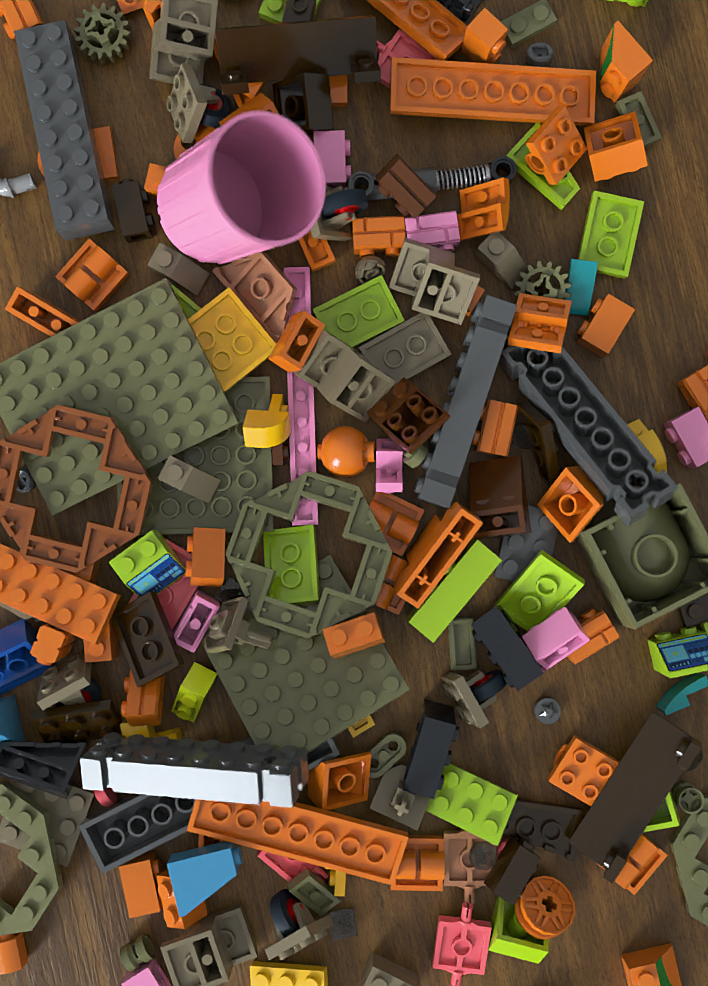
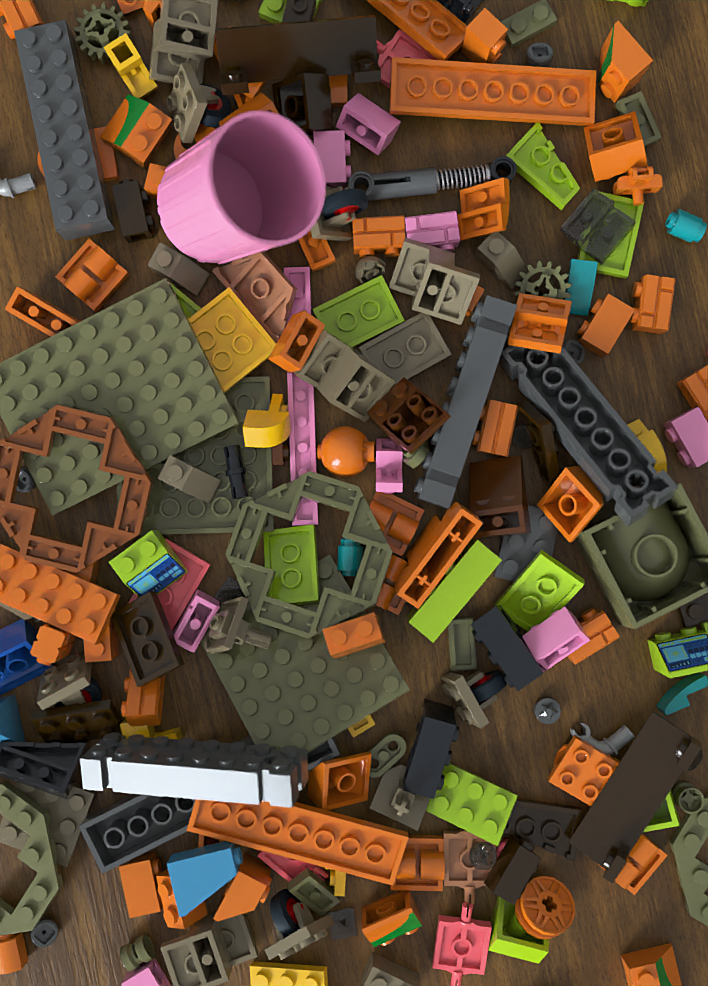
(44, 933): none -> dark grey tile
(106, 797): coral tile -> none
(130, 66): none -> yellow brick
(137, 130): none -> orange slope
(193, 692): neon yellow slope -> none
(207, 557): orange brick -> none
(236, 471): none -> black pin
(245, 889): none -> orange slope
(349, 557): none -> teal brick
(368, 123): none -> bright pink brick
(390, 918): none -> orange slope
(405, 186): reddish brown brick -> none
(555, 146): orange plate -> none
(575, 350): none -> dark grey tile
(597, 226): none -> clear smoke slope
(609, 745): none -> light grey piece
(637, 184): none -> orange piece
(652, 304): none -> orange brick
(685, 226): none -> teal brick

